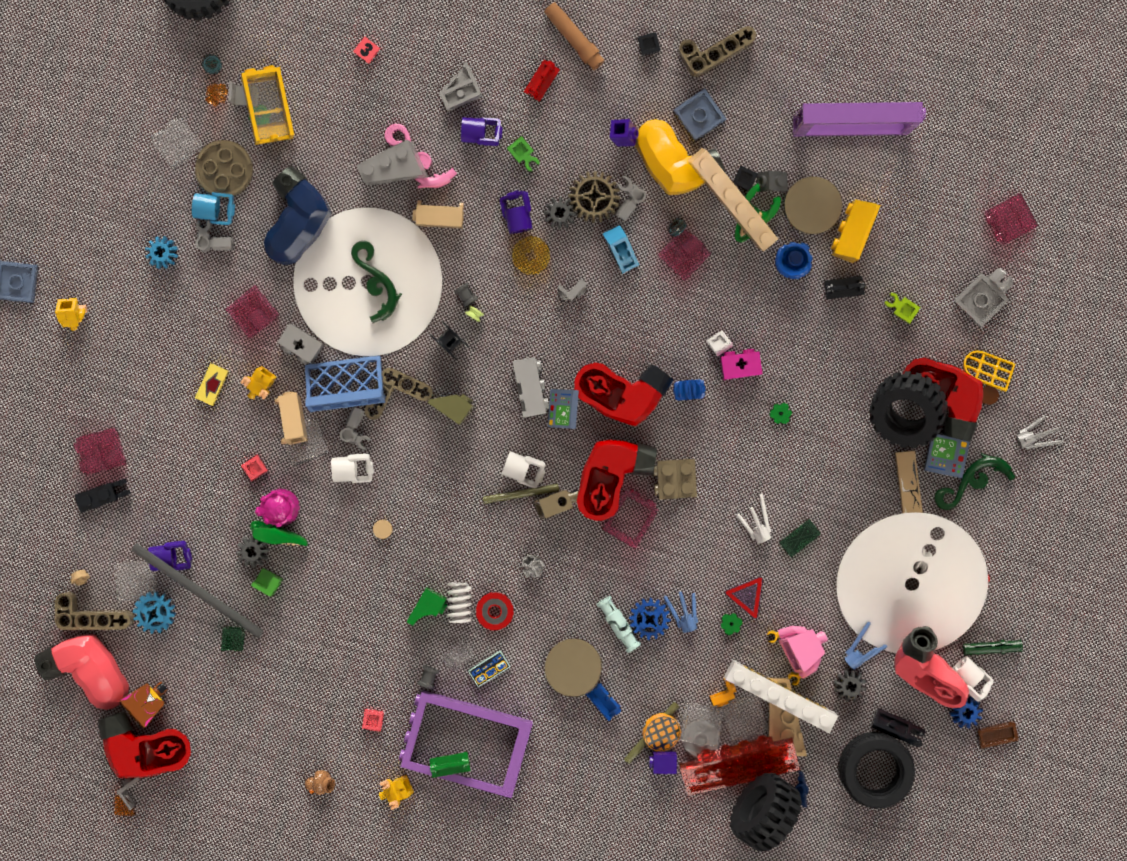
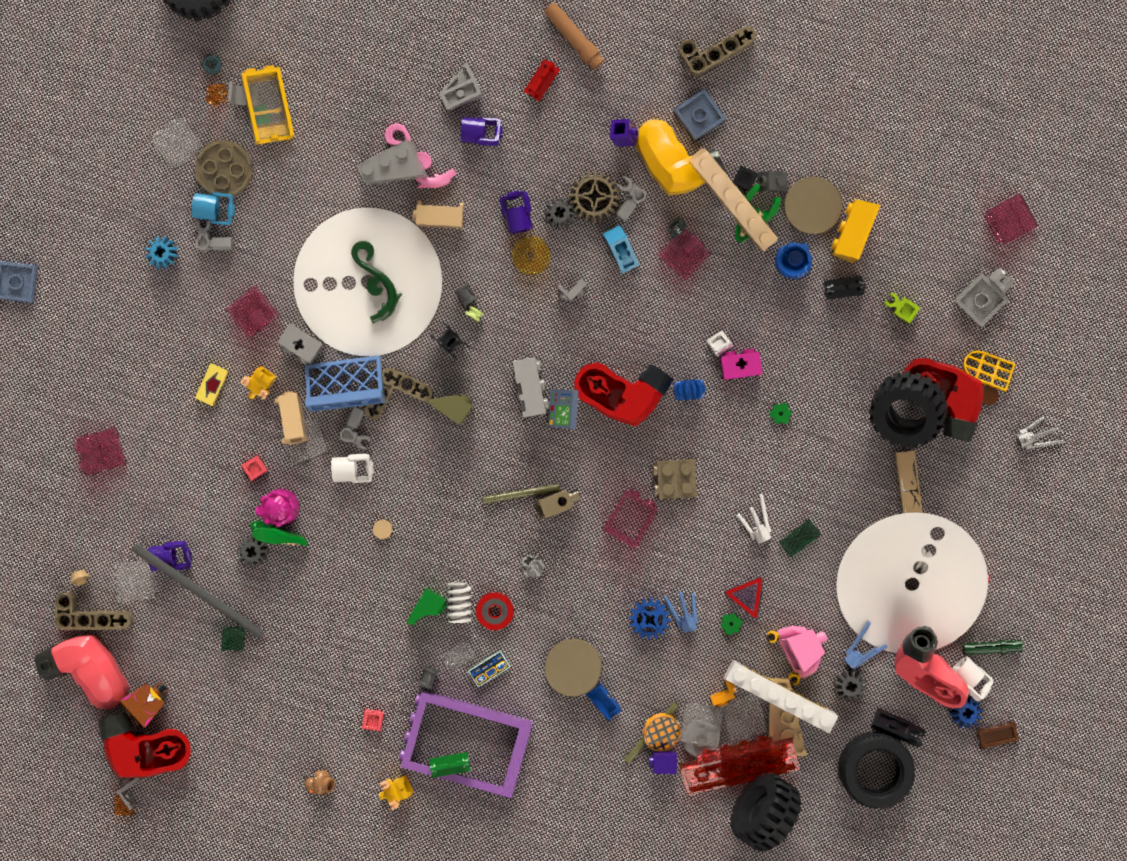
(70, 313): yellow piece -> none
(100, 496): black hinge -> none
(147, 610): dark azure gear -> none
(267, 582): bright green panel -> none
(300, 221): dark blue piece -> none
(366, 50): coral tile -> none
(517, 466): white piece -> none
(522, 152): bright green plate -> none
(606, 472): red piece -> none
(616, 620): light aqua piece -> none
(648, 44): black plate -> none
(802, 788): dark blue piece -> none
(858, 119): medium lavender window -> none
(947, 456): tile -> none
(968, 477): dark green plant -> none

